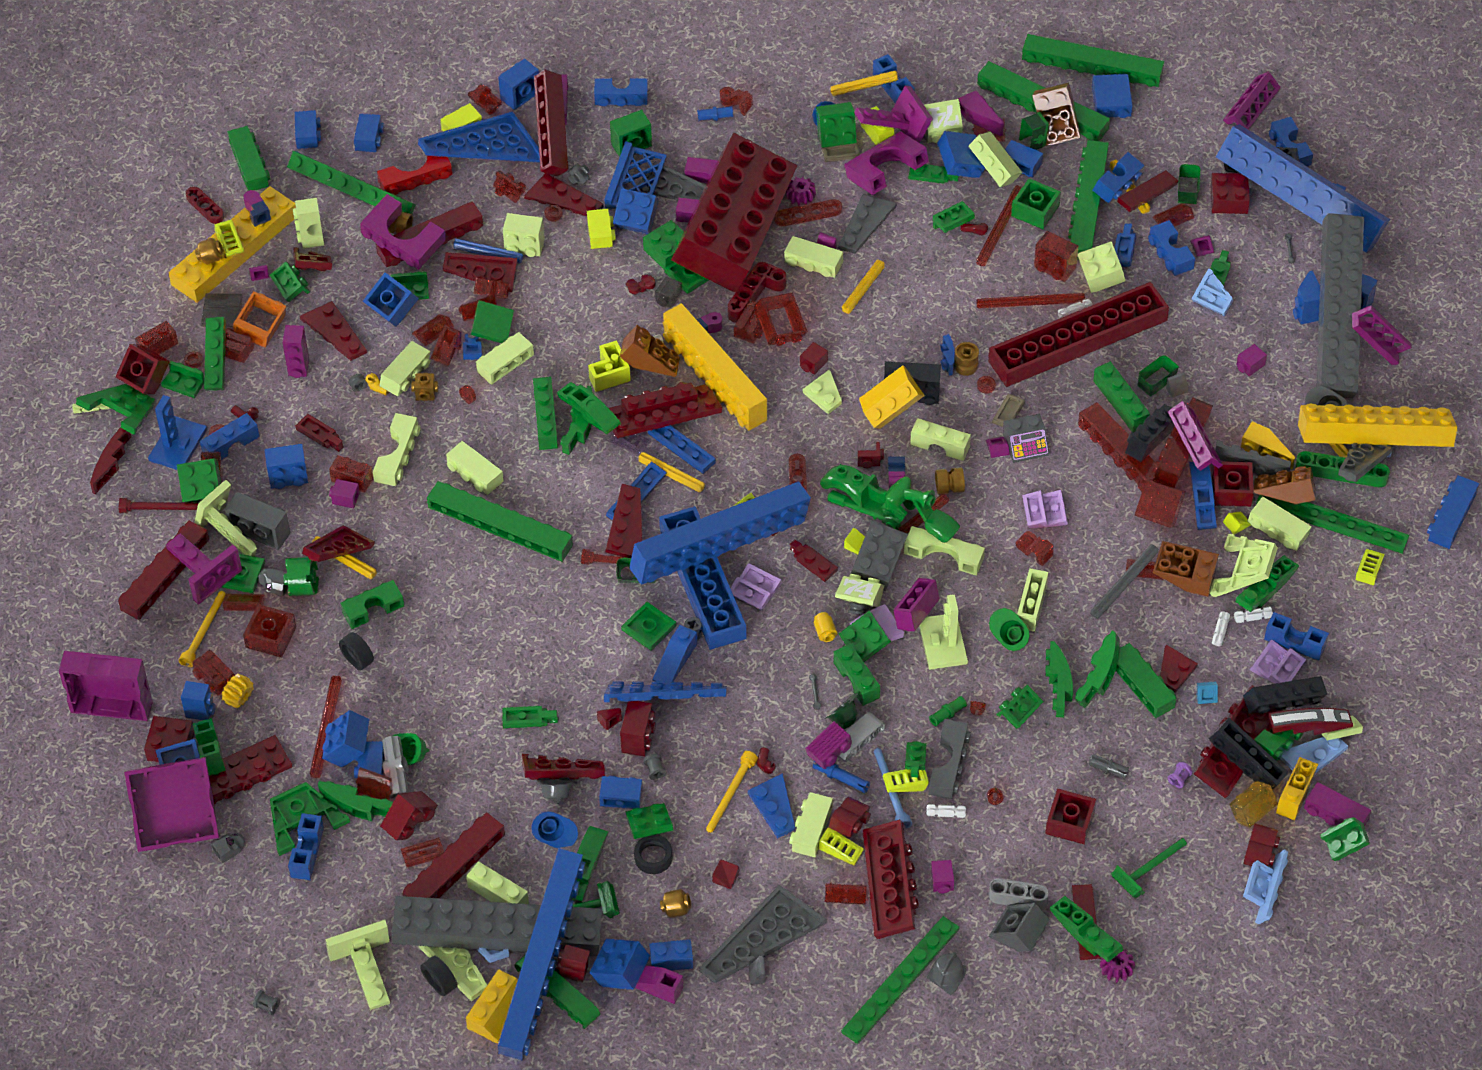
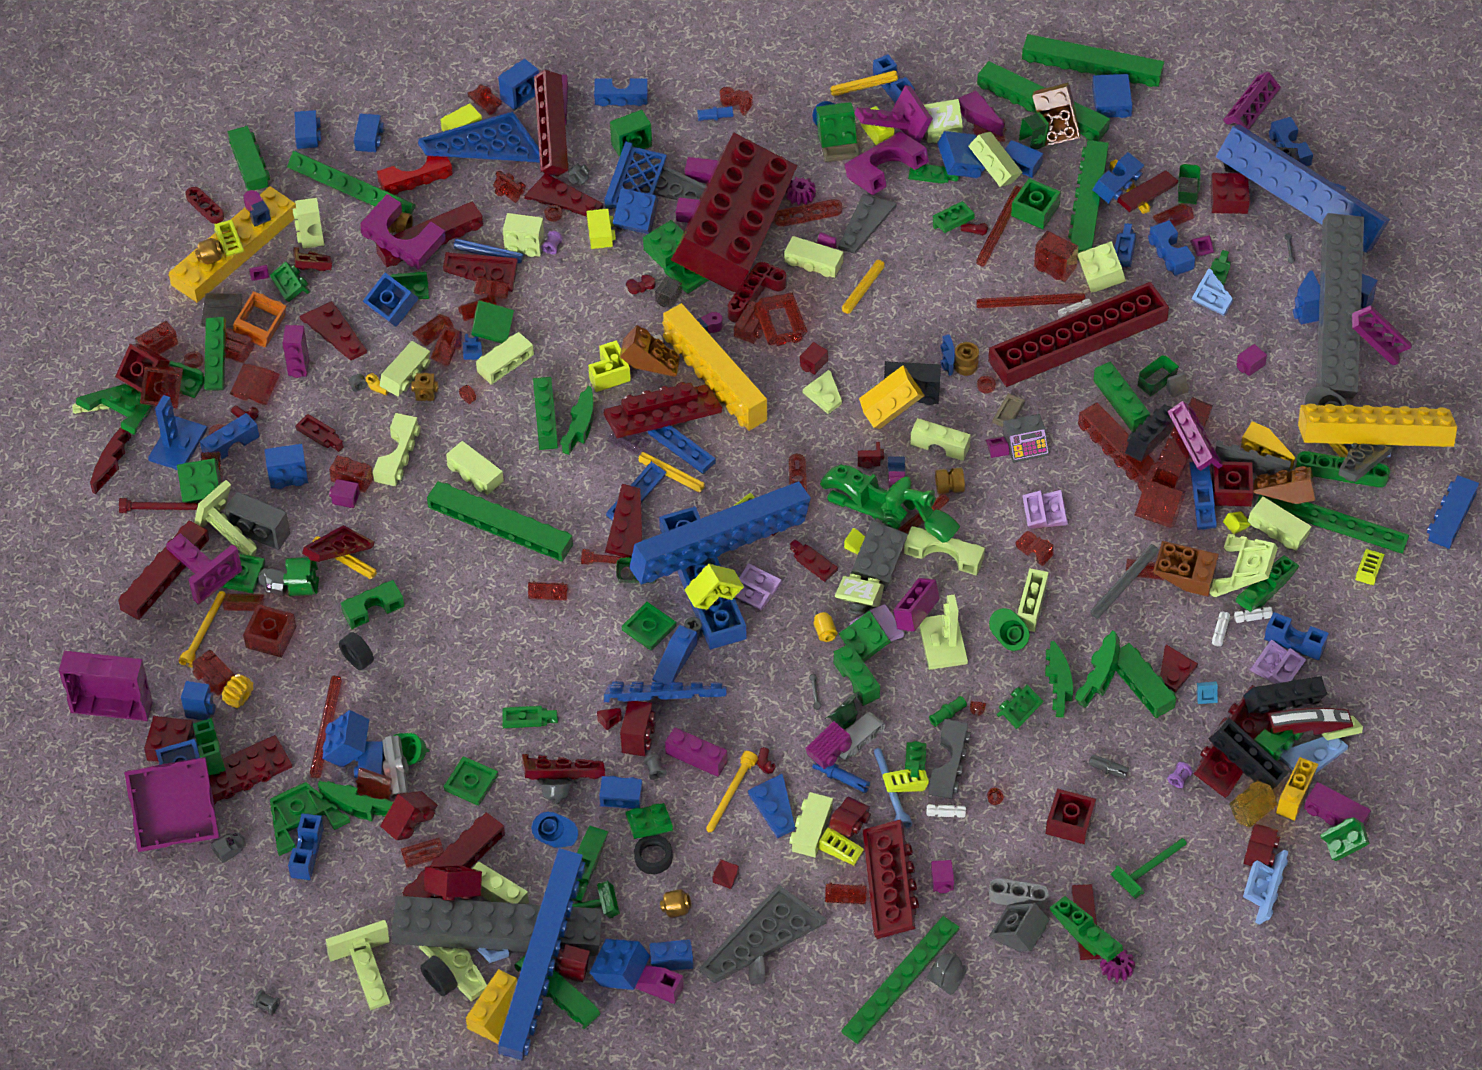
(160, 382): none -> clear red slope
(254, 383): none -> clear red slope
(452, 882): none -> dark red brick
(470, 780): none -> green plate
(547, 591): none -> clear red hinge
(552, 242): none -> medium lavender bush
(590, 406): green slope -> none
(696, 751): none -> magenta brick
(712, 584): none -> neon yellow brick

